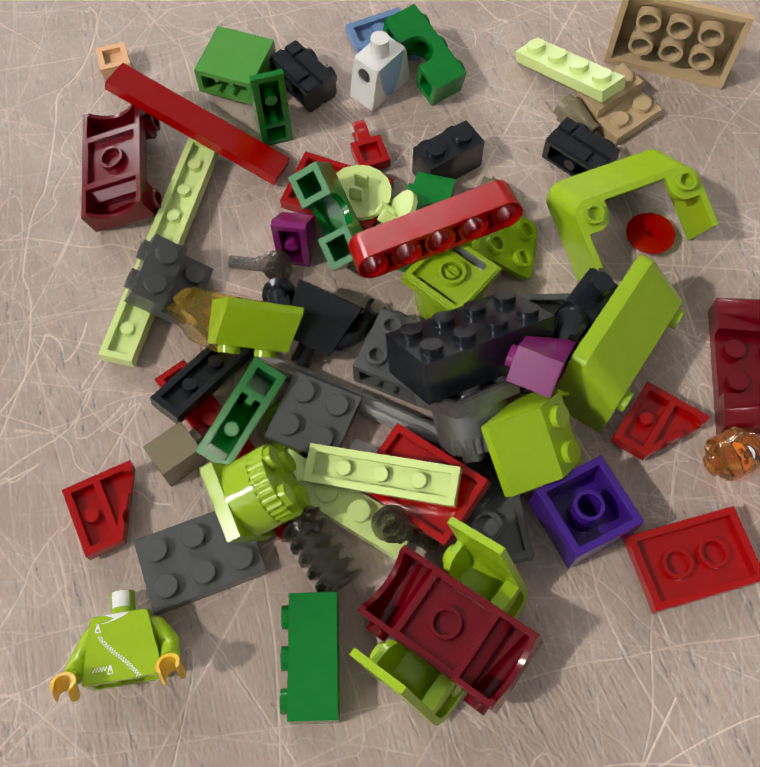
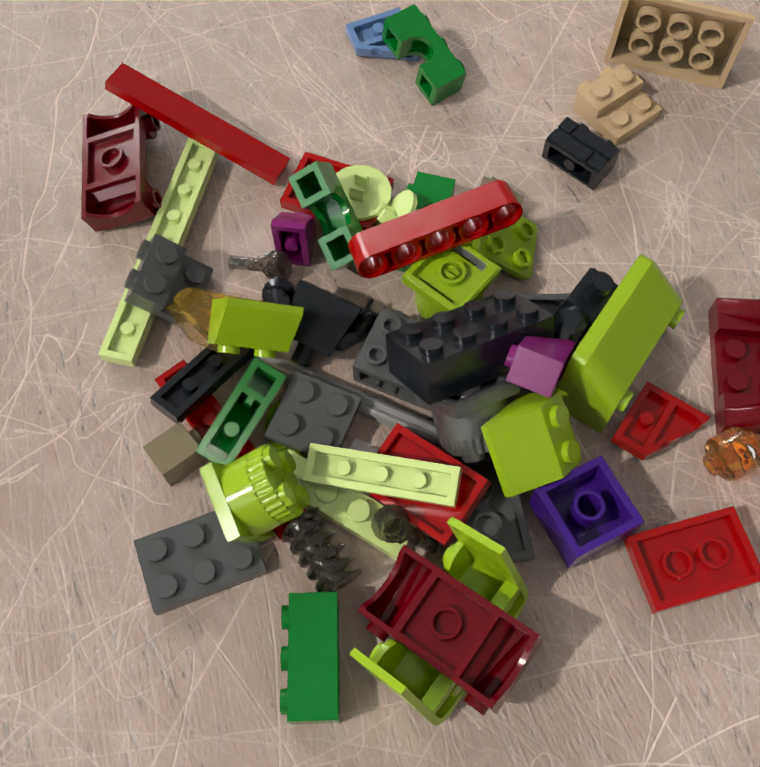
(102, 509): red wing -> none
(111, 57): light nougat plate -> none
(121, 651): lime torso -> none
(230, 61): bright green brick -> none
(271, 107): green slope -> none
(305, 75): black brick -> none
(368, 149): red plate -> none
(378, 70): white torso -> none
(449, 153): black brick -> none
(570, 69): yellowish green plate -> none
(575, 110): dark tan cone -> none
(581, 210): lime windscreen -> none
(650, 233): red piece -> none

